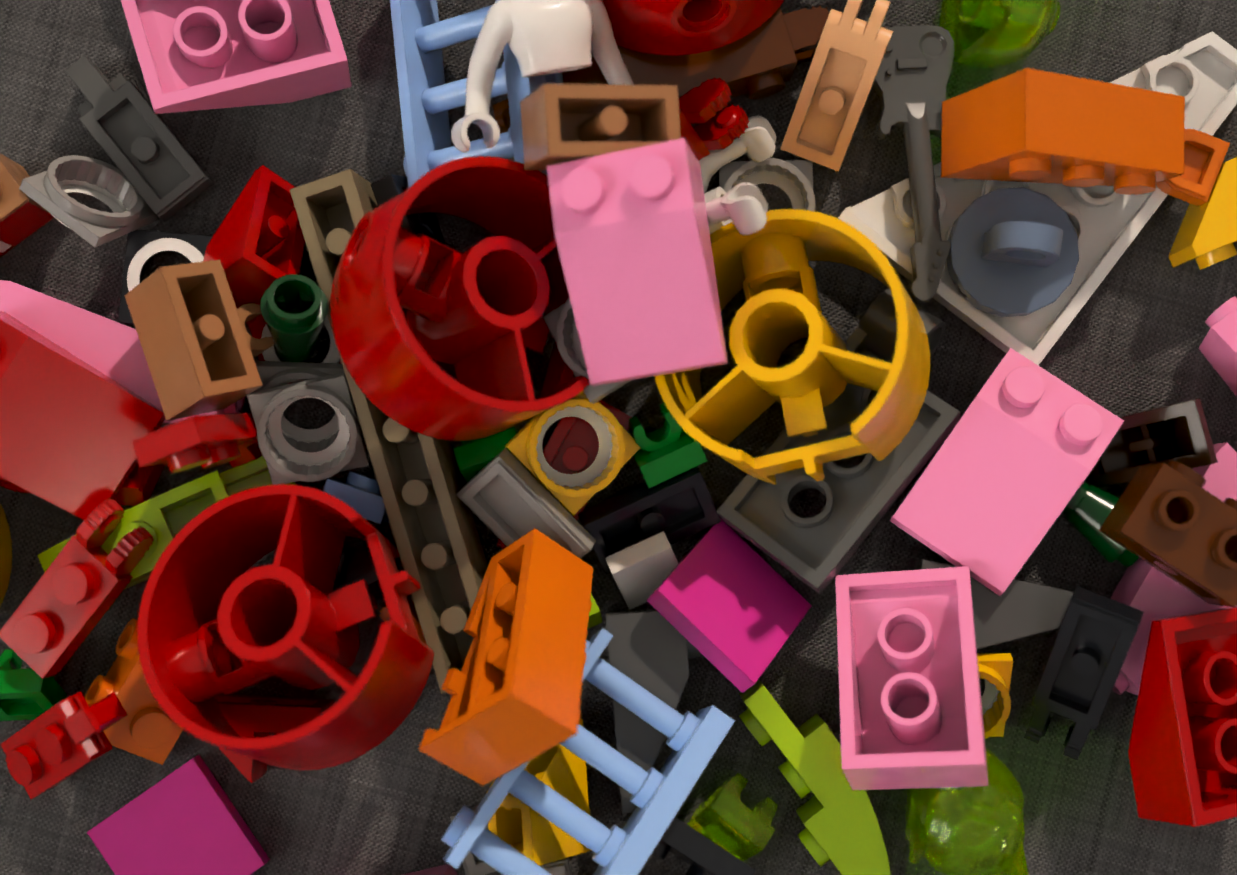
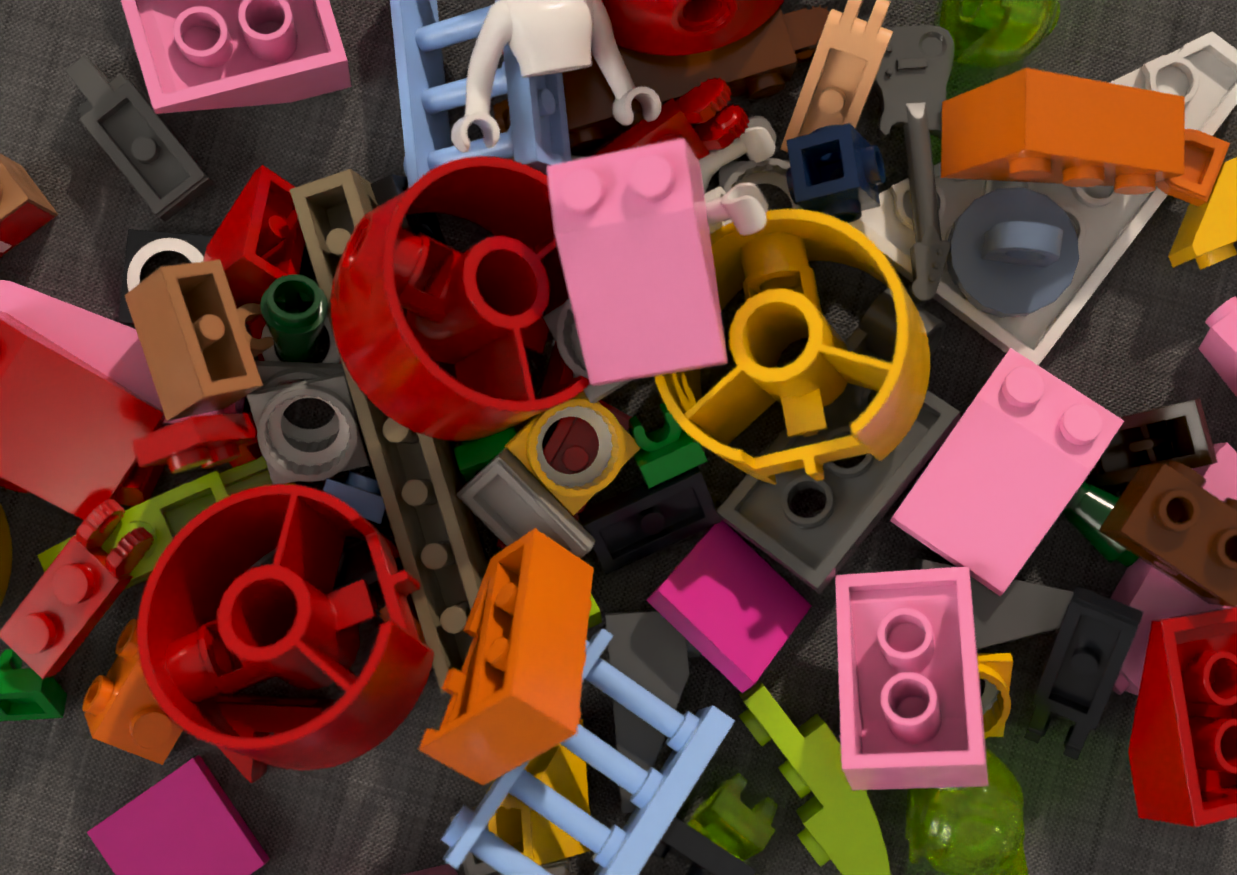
(61, 742): red hinge -> none
(98, 180): light grey piece -> none
(595, 120): medium nougat brick -> none
(642, 568): white tile -> none
(820, 163): none -> dark blue brick

